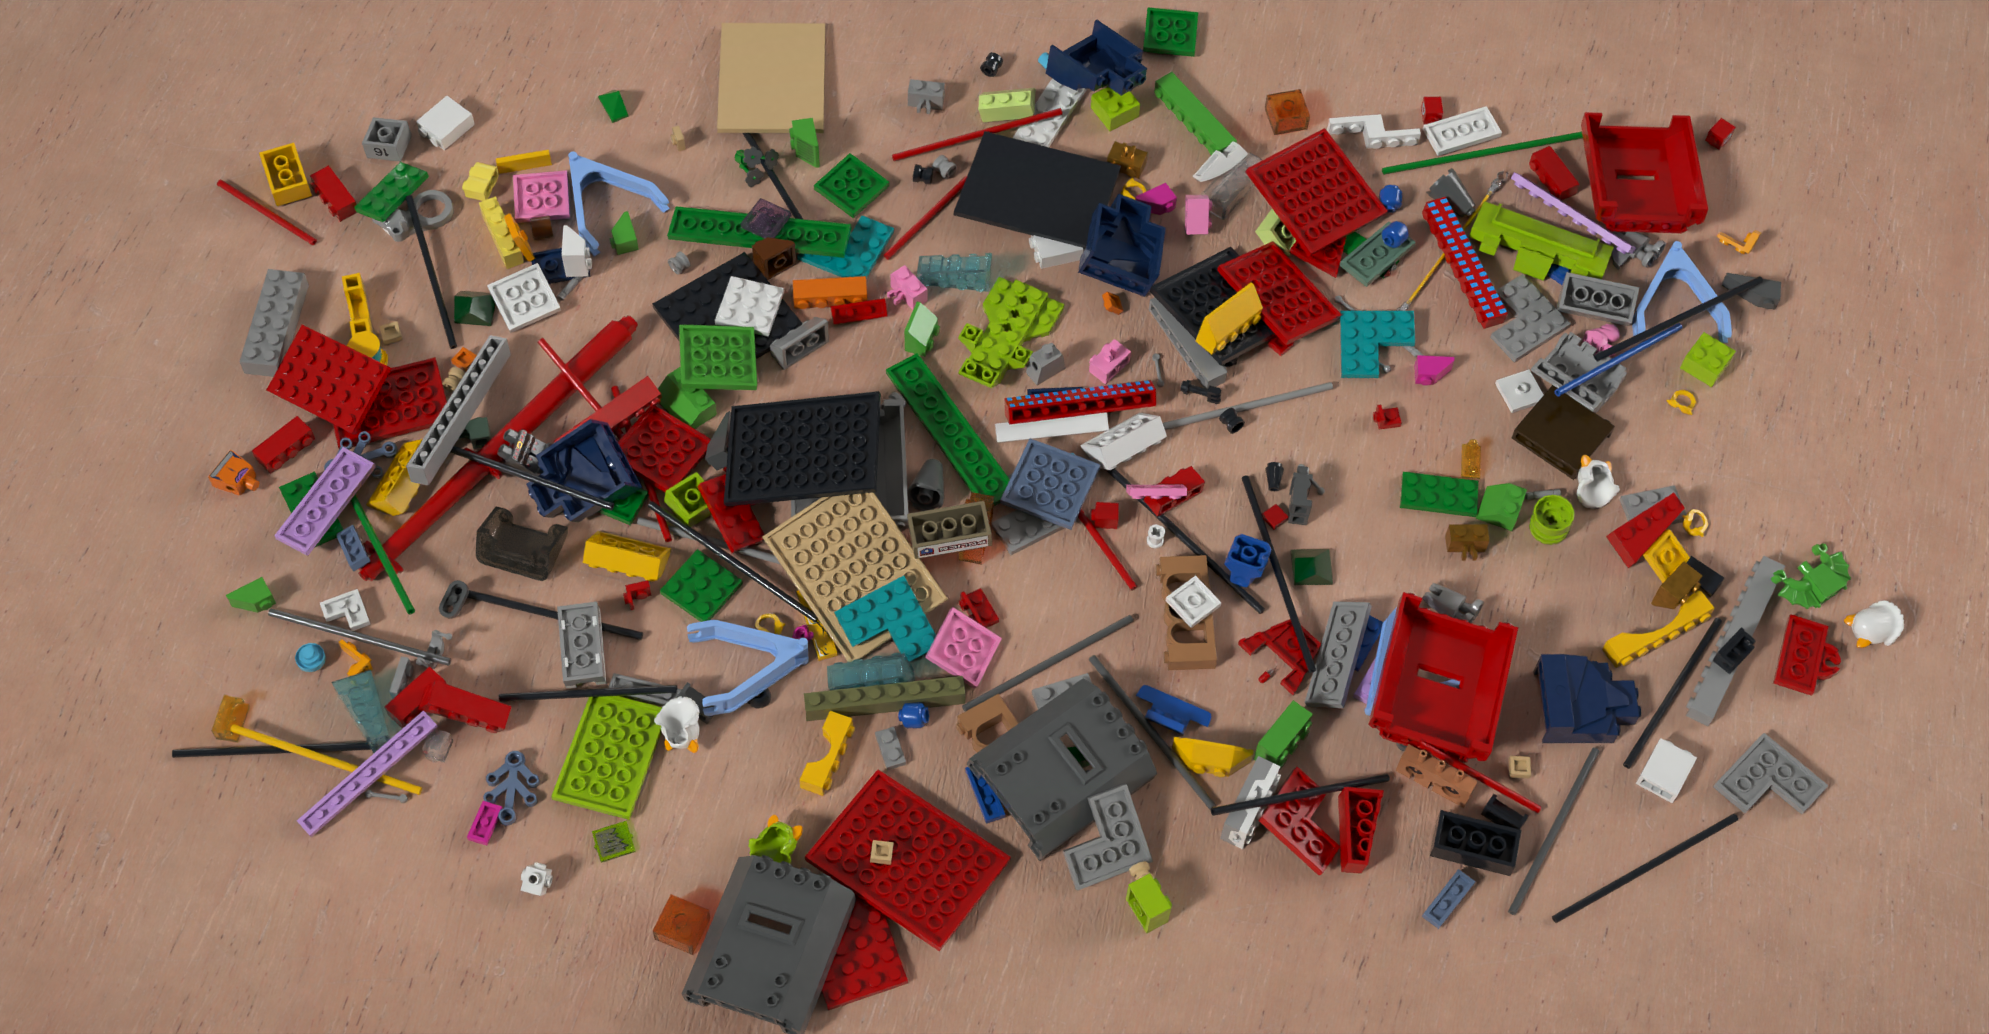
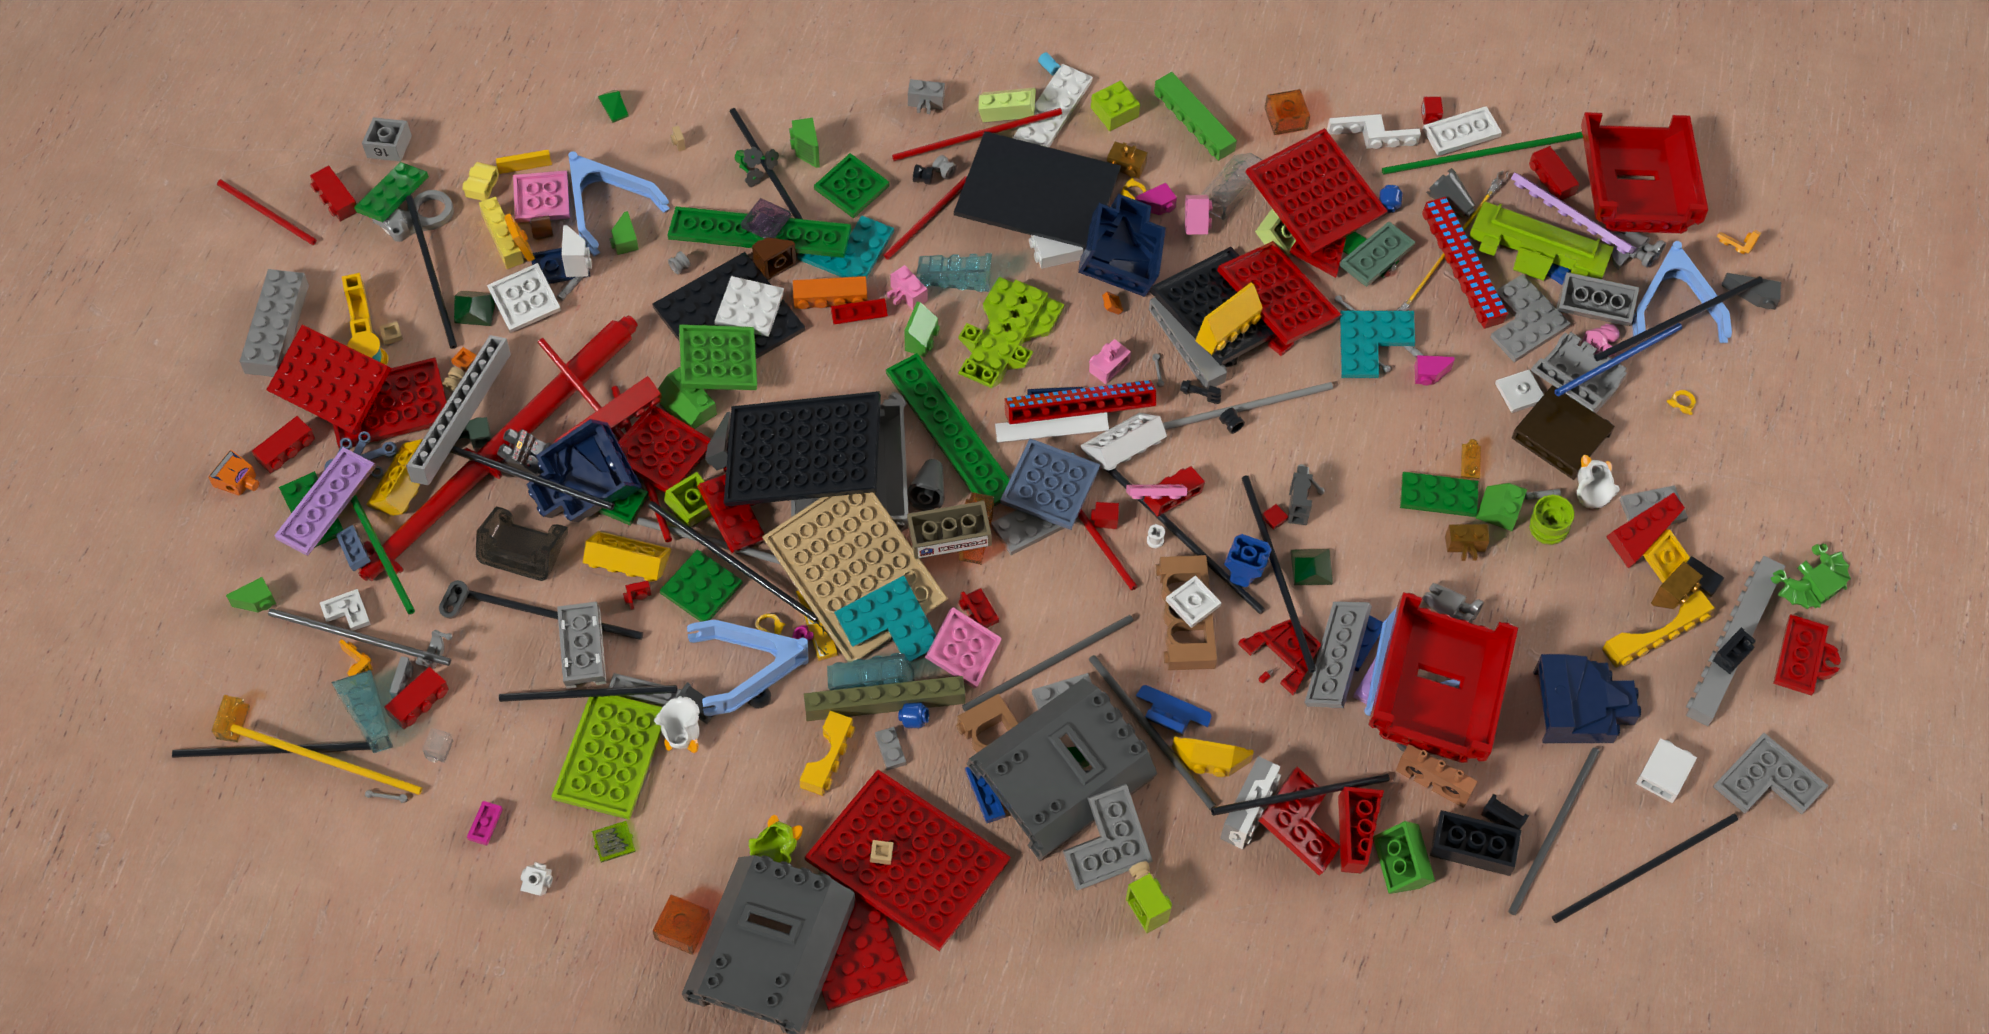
(285, 174): yellow brick -> none
(310, 657): medium azure plate -> none
(367, 773): lavender plate -> none
(445, 123): white brick -> none
(464, 707): red wedge -> none
(511, 784): sand blue plant -> none
(770, 76): tan tile -> none
(800, 342): light grey slope -> none
(991, 65): black wheel -> none
(1045, 363): light grey torso -> none
(1098, 62): dark blue panel -> none
(1170, 32): green plate -> none
(1220, 162): white slope -> none
(1274, 475): black cone -> none
(1285, 734): bright green brick -> none
(1387, 417): red bracket -> none
(1395, 234): blue head -> none
(1403, 858): none -> bright green slope
(1448, 899): sand blue plate -> none
(1479, 776): red piece -> none
(1519, 767): tan plate -> none
(1672, 693): black piece -> none
(1687, 522): yellow piece -> none
(1707, 359): lime brick -> none
(1720, 134): red brick -> none
(1876, 624): white hair -> none

